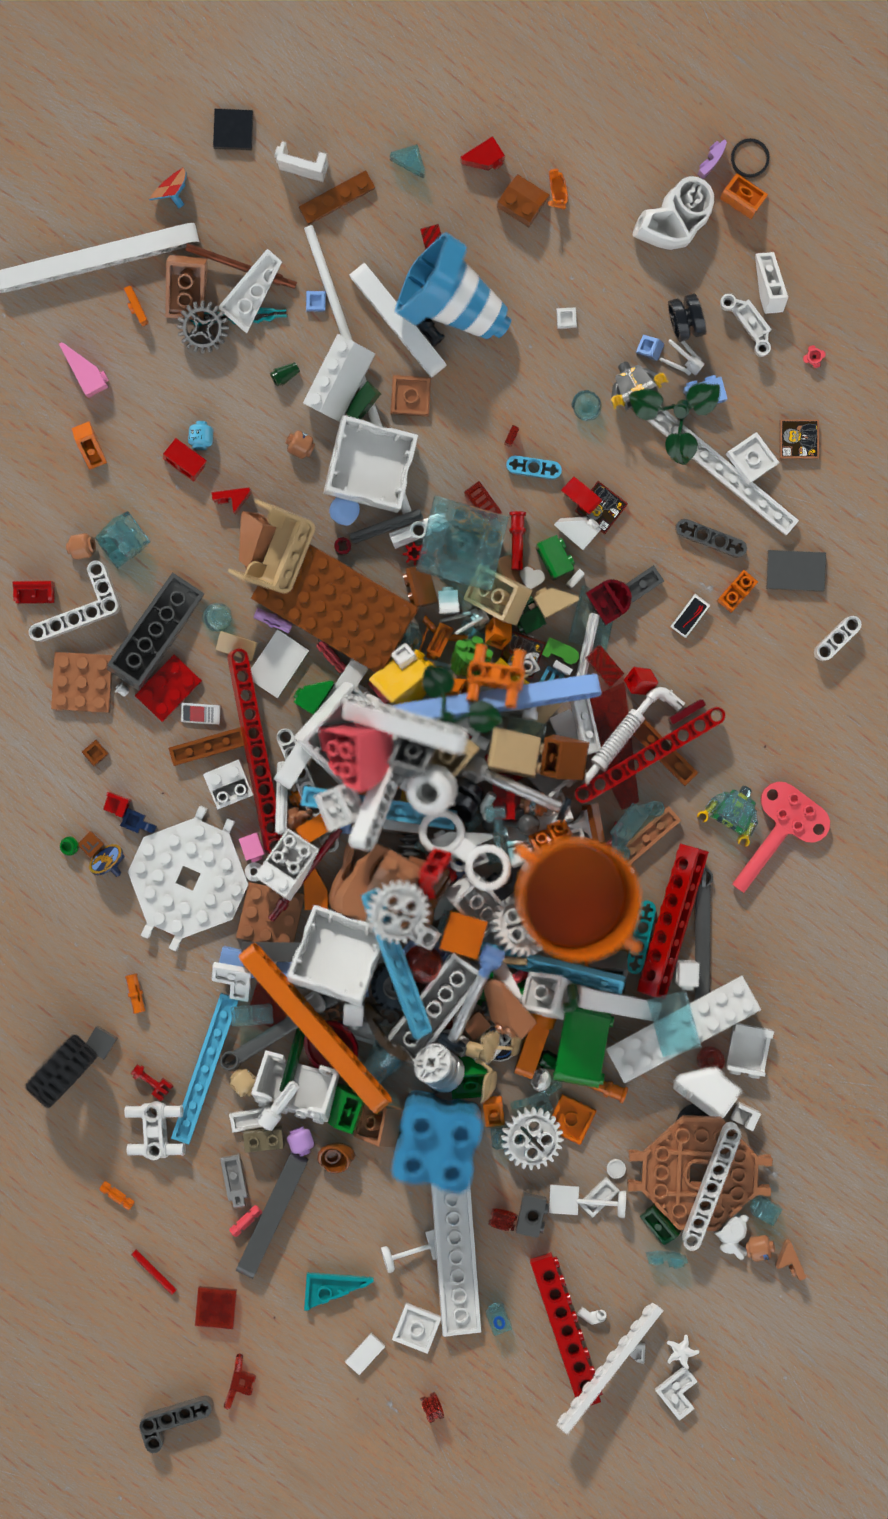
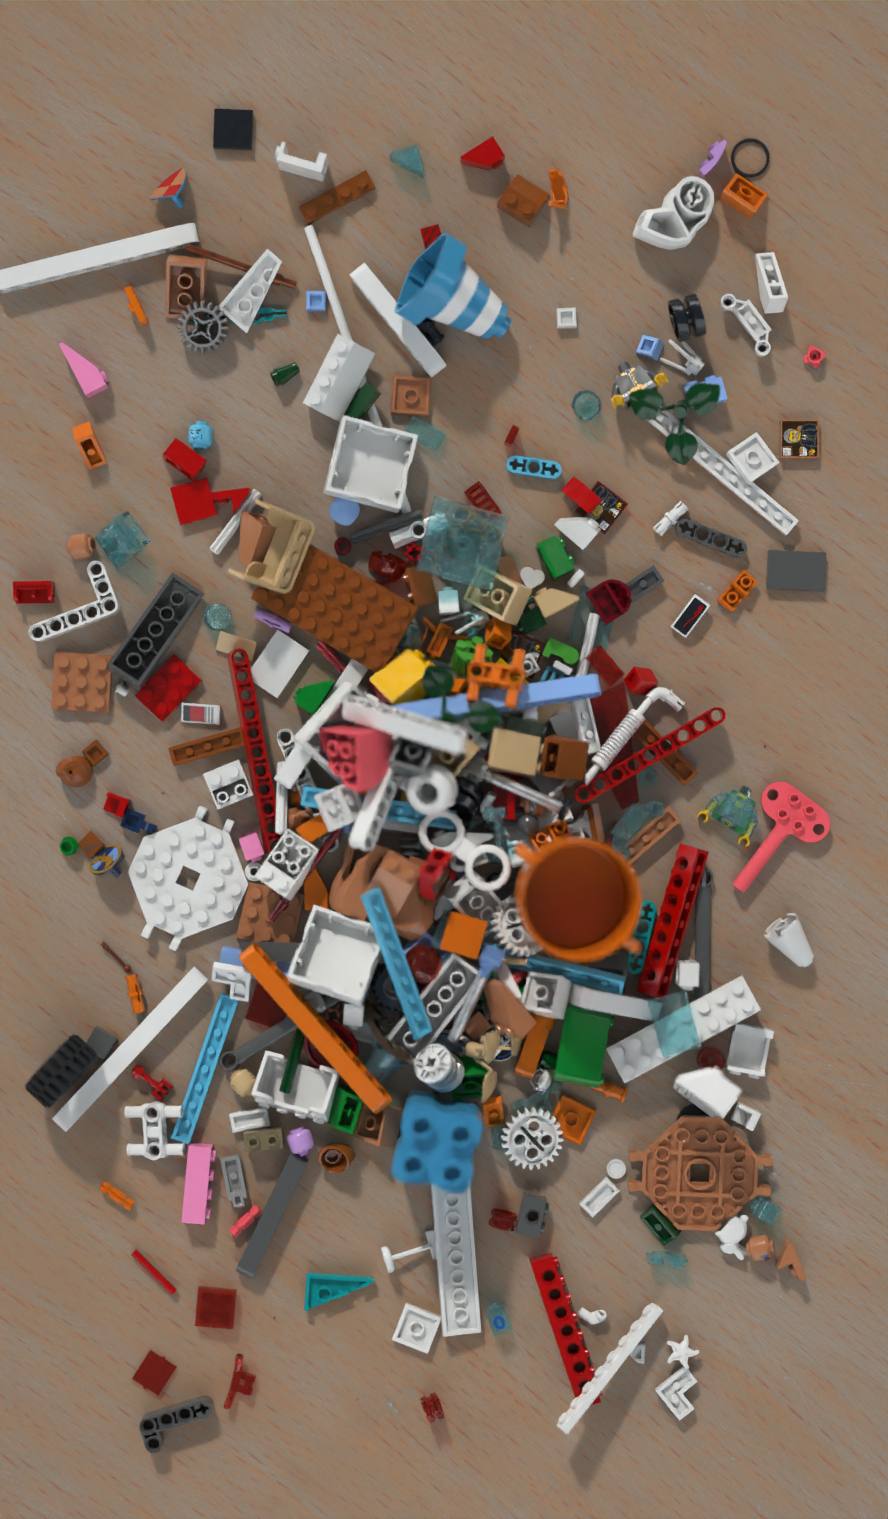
(79, 768): none -> dark orange hair
(127, 968): none -> copper hinge
(130, 1049): none -> white beam
(154, 1372): none -> clear red piece
(193, 501): none -> red tile
(197, 1183): none -> bright pink brick
(235, 522): none -> white axle
(252, 1015): clear light blue slope -> none
(272, 1114): white piece -> none
(300, 444): nougat head -> none
(365, 1353): white tile -> none
(386, 567): none -> clear red cylinder
(392, 929): white gear -> none
(403, 655): white tile -> none
(426, 434): none -> clear light blue tile
(428, 936): white brick -> none
(517, 530): red pin -> none
(566, 1200): white piece -> none
(573, 999): dark green arm -> none
(653, 781): none -> clear light blue plate
(670, 518): none -> white pin
(686, 711): dark red tile -> none
(705, 1194): white beam -> none
(790, 939): none -> white cone
(845, 633): white beam -> none

